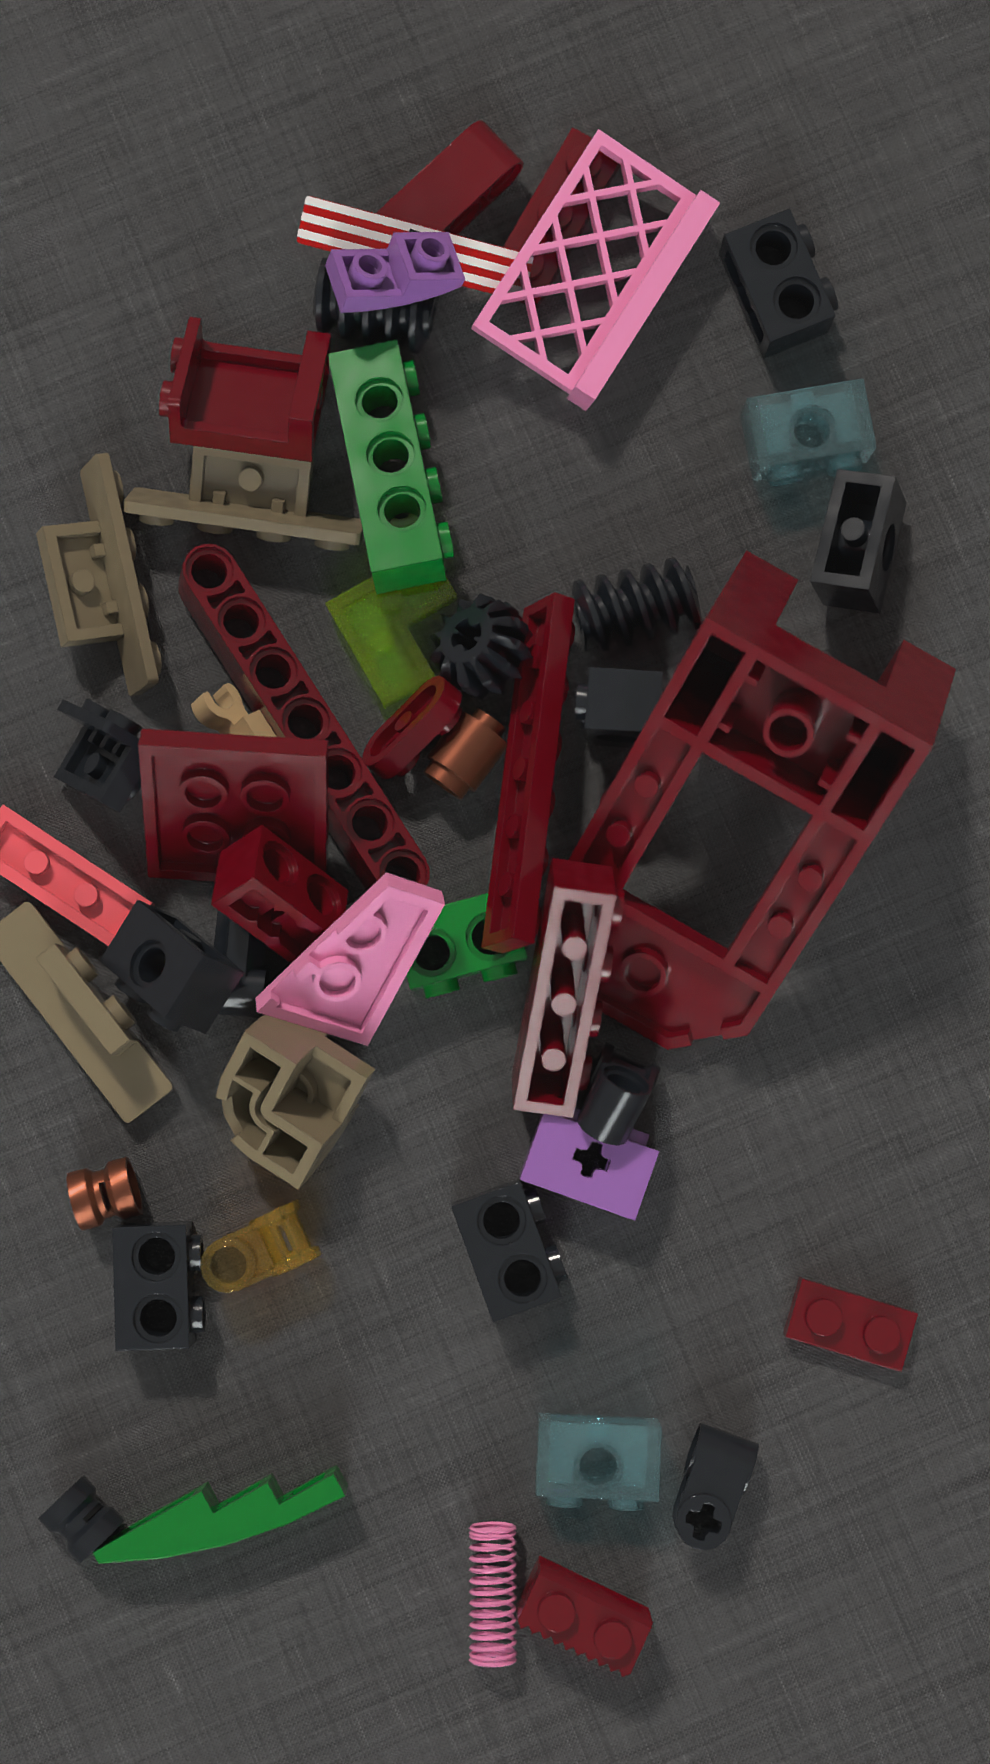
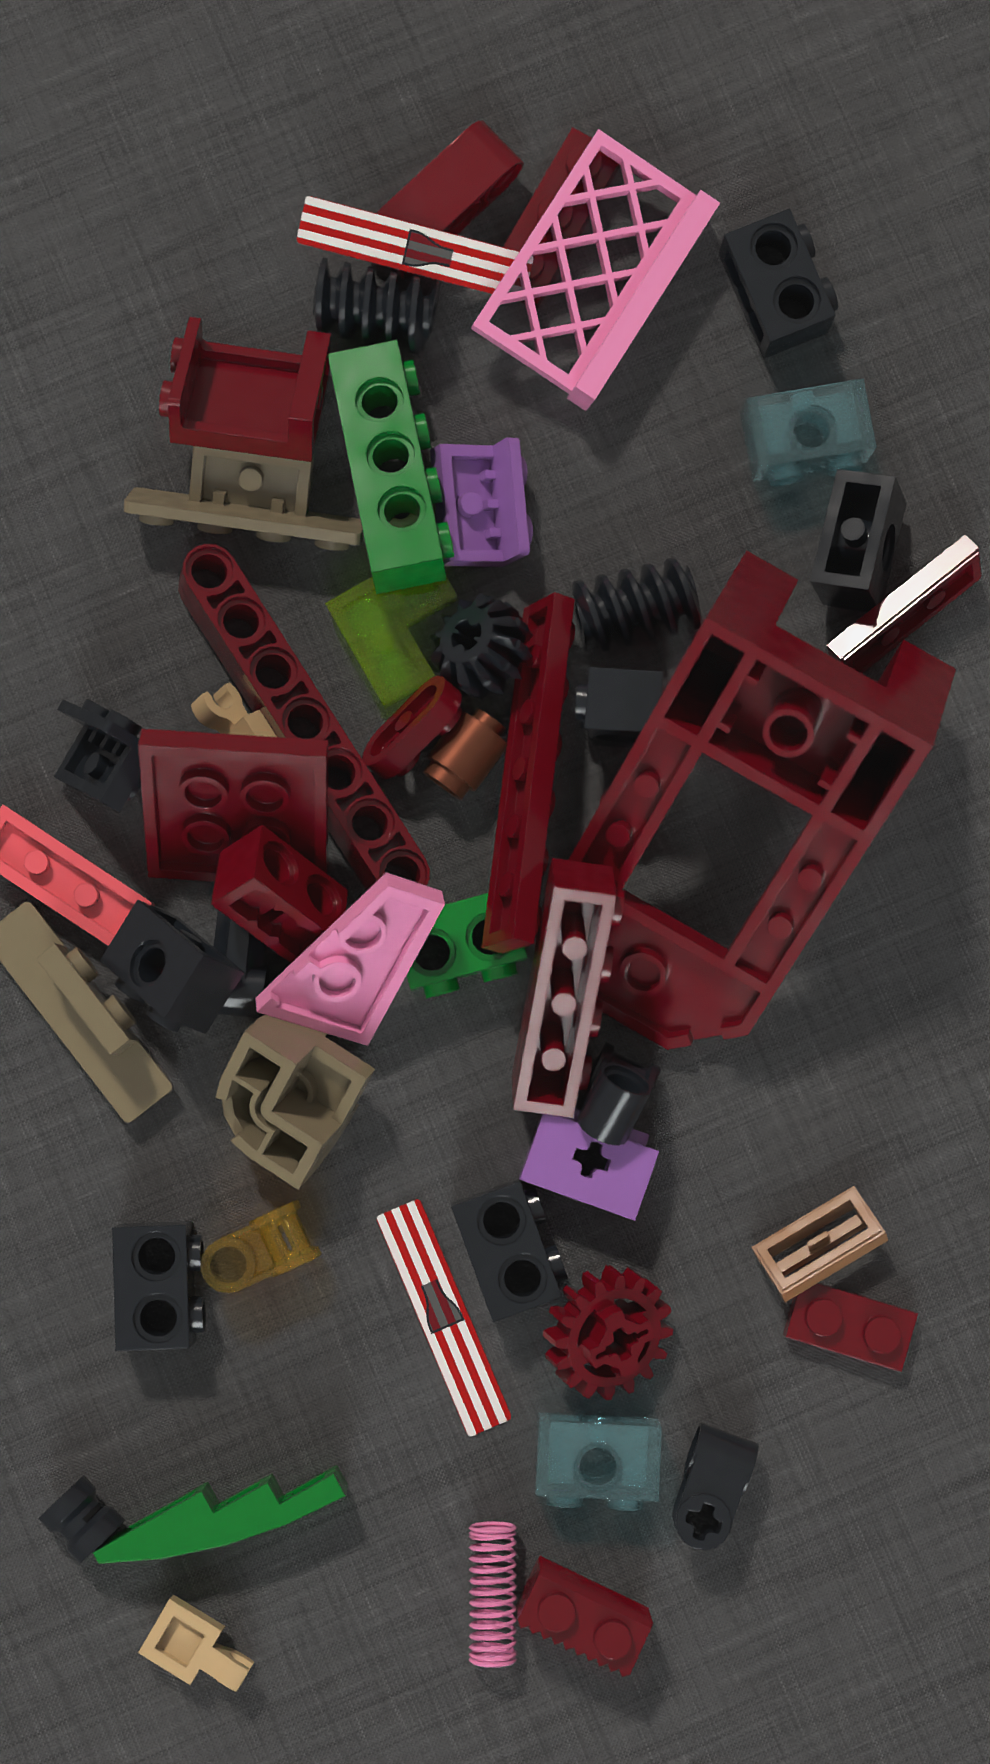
(95, 579): dark tan bracket -> none
(104, 1193): copper wheel -> none
(186, 1643): none -> tan plate
(406, 272): medium lavender slope -> none
(444, 1317): none -> sticker
(483, 502): none -> medium lavender bracket
(608, 1333): none -> dark red gear
(831, 1261): none -> medium nougat tile
(908, 606): none -> dark red tile

